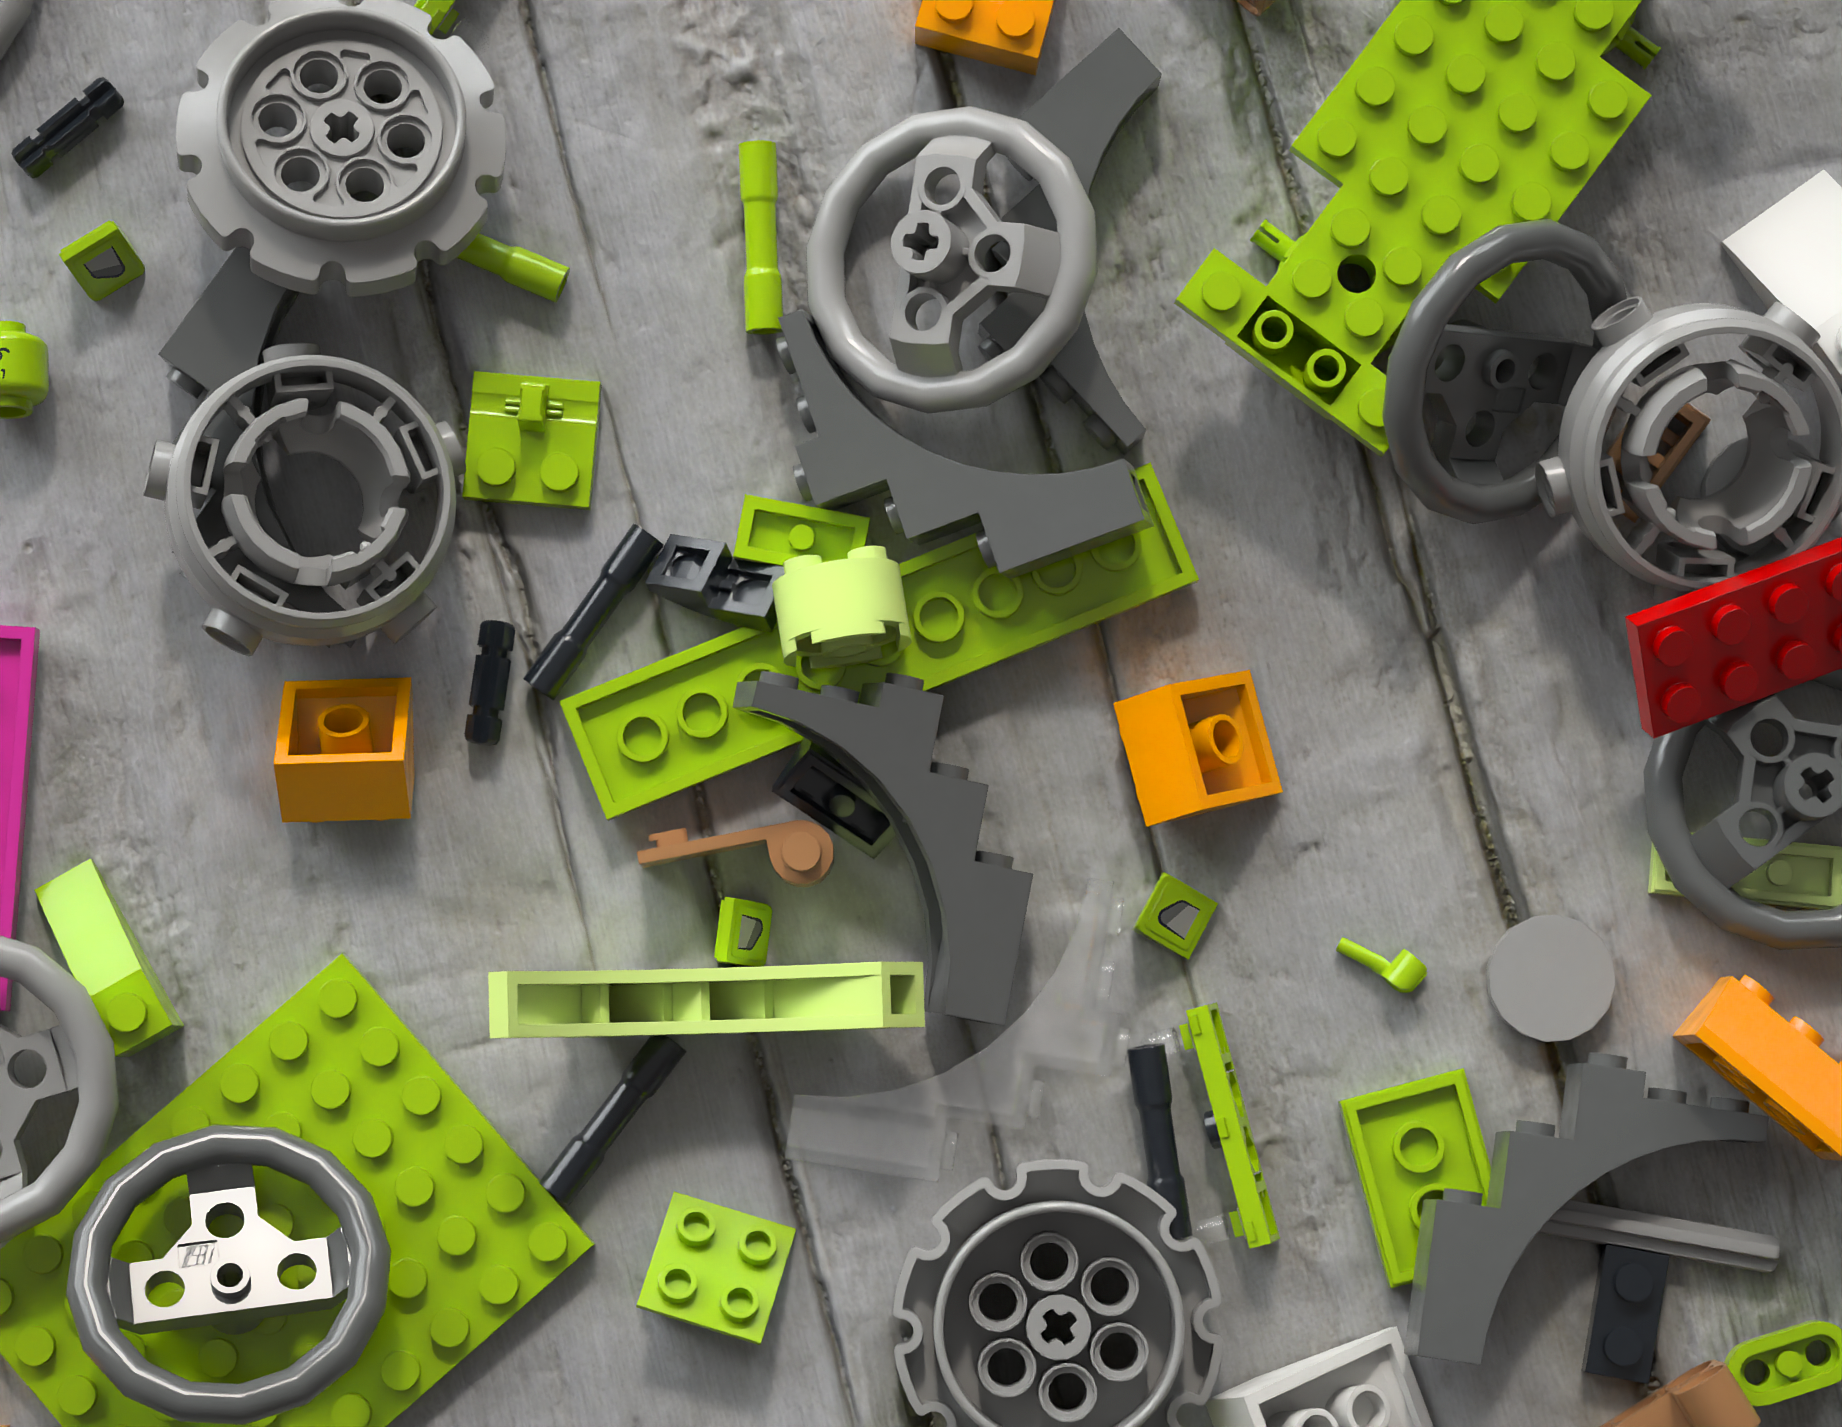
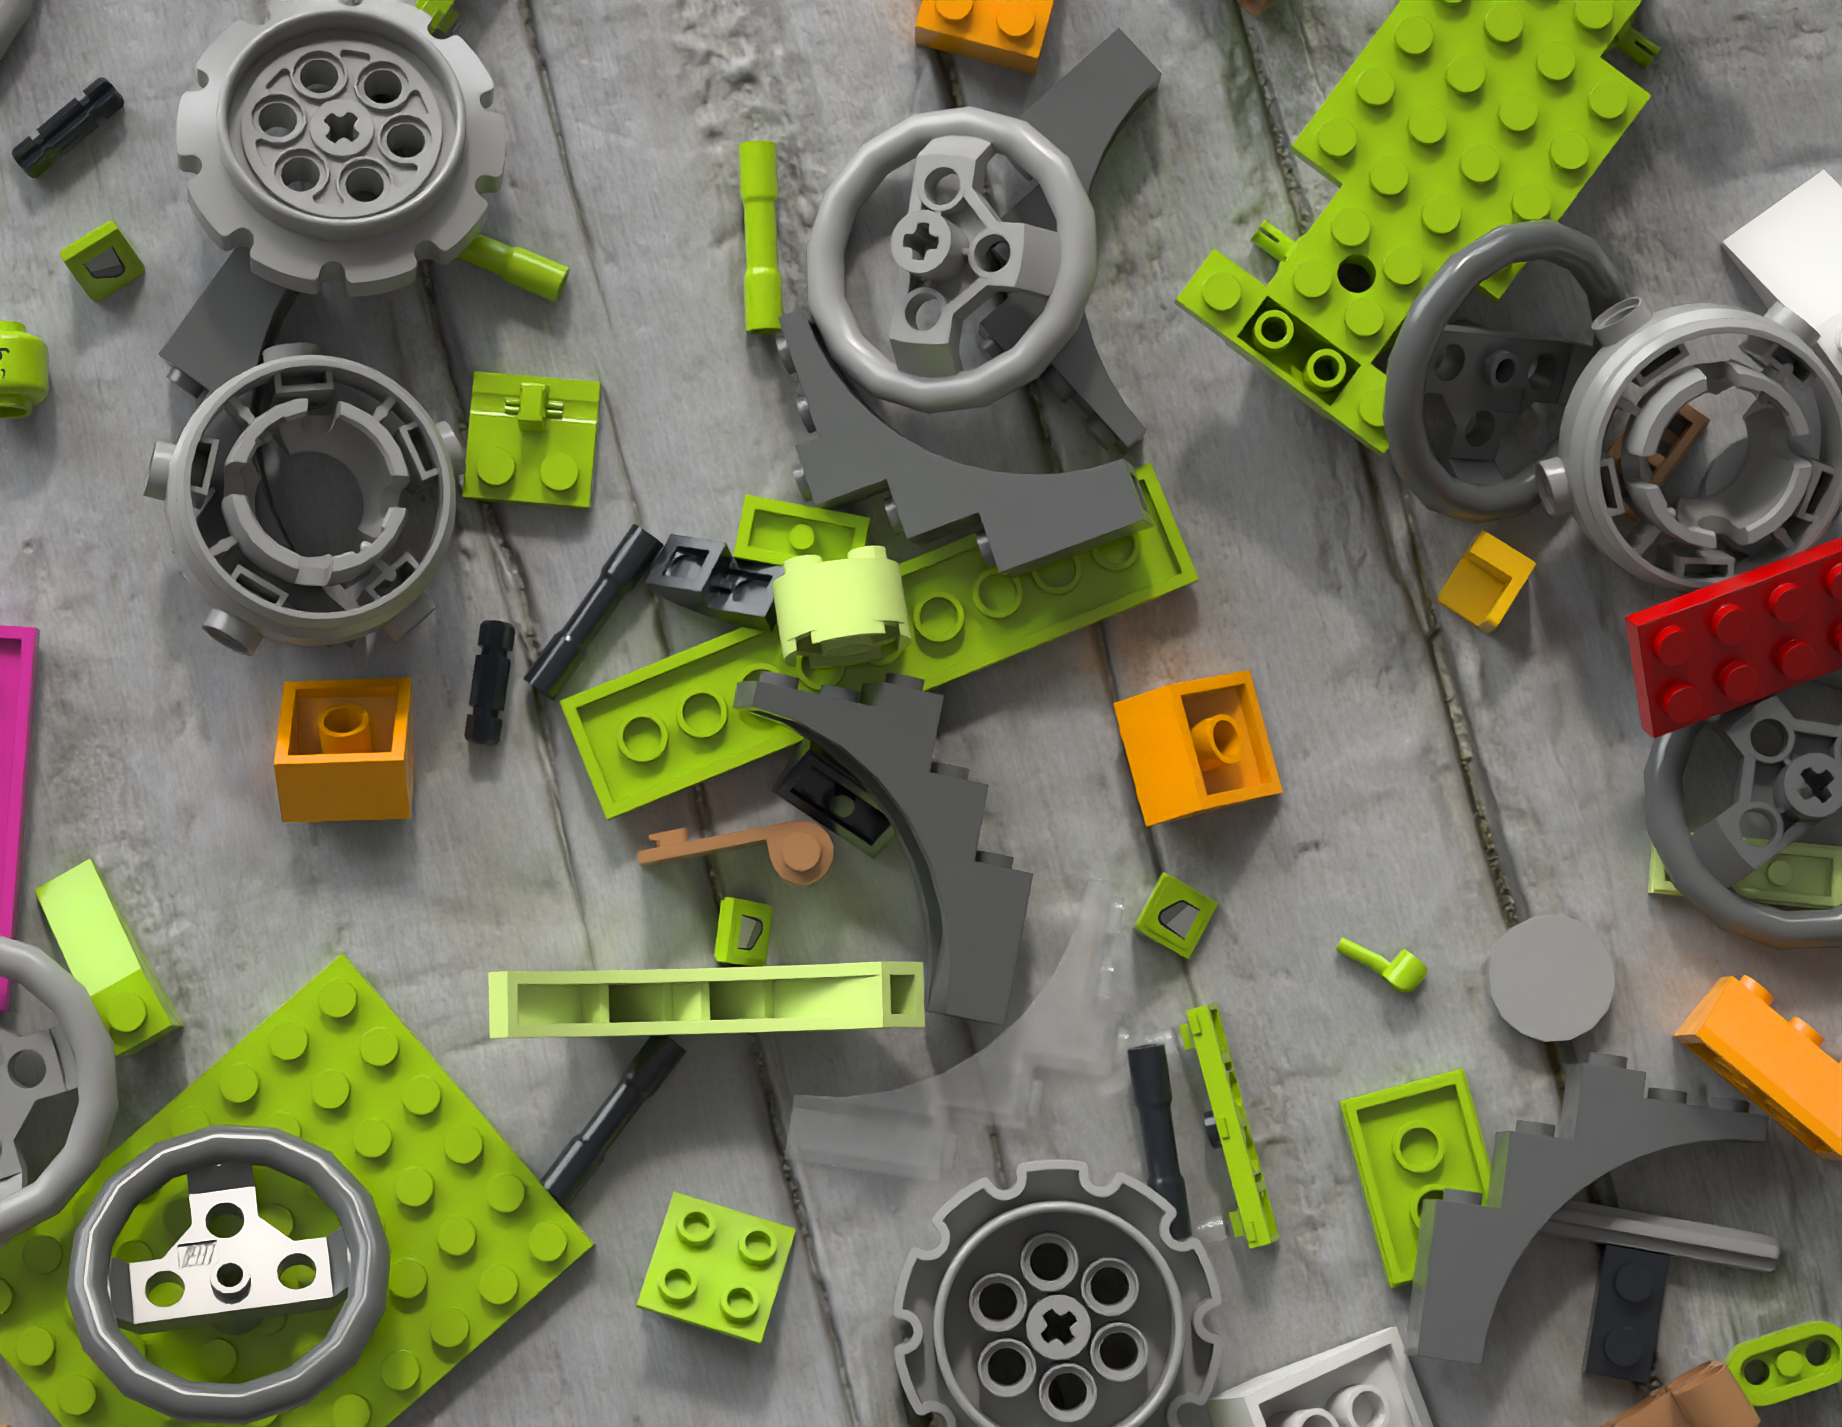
(1485, 582): none -> yellow panel

